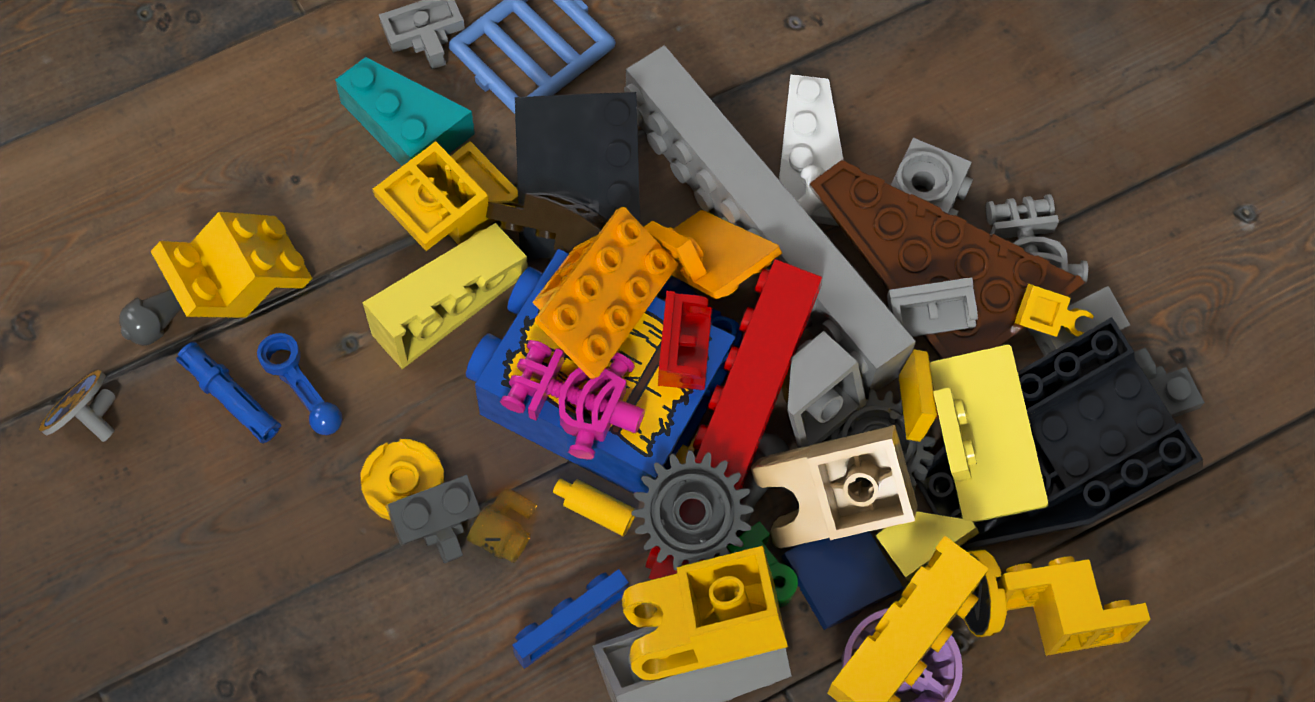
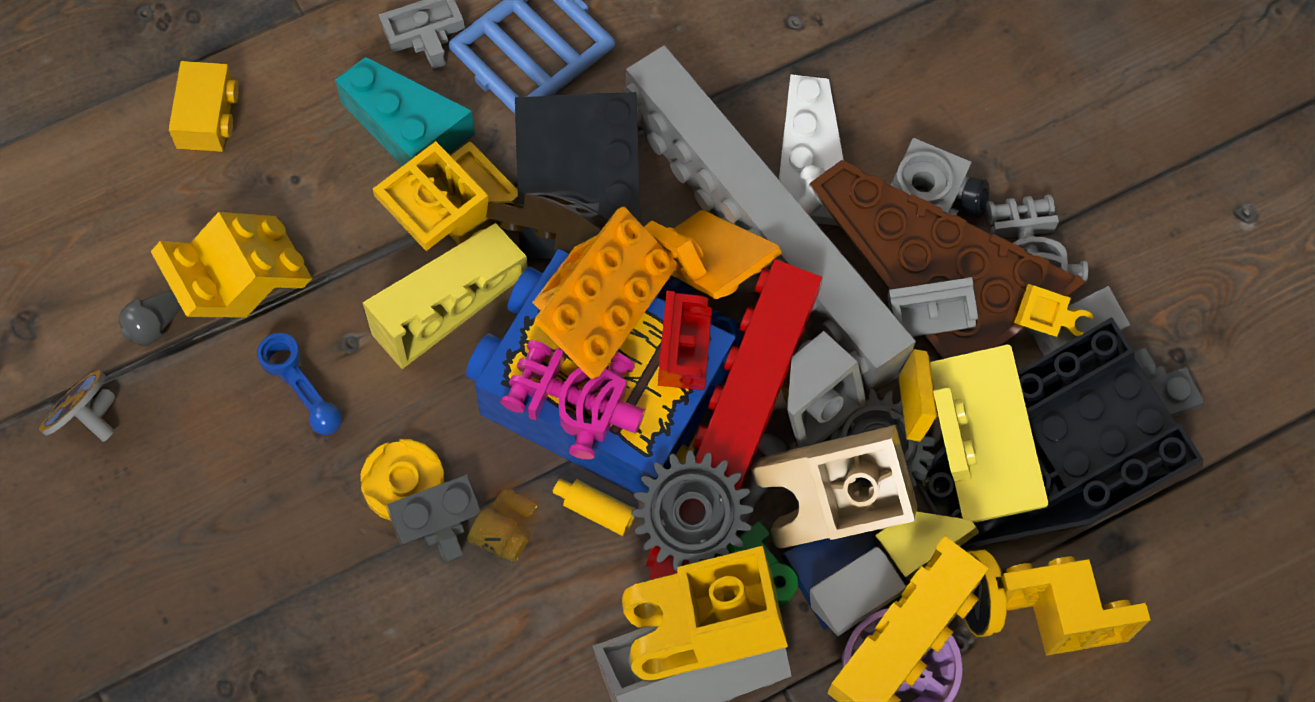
(203, 106): none -> yellow brick
(216, 380): blue pin -> none
(569, 617): blue plate -> none
(856, 591): none -> light grey slope
(975, 197): none -> black tile

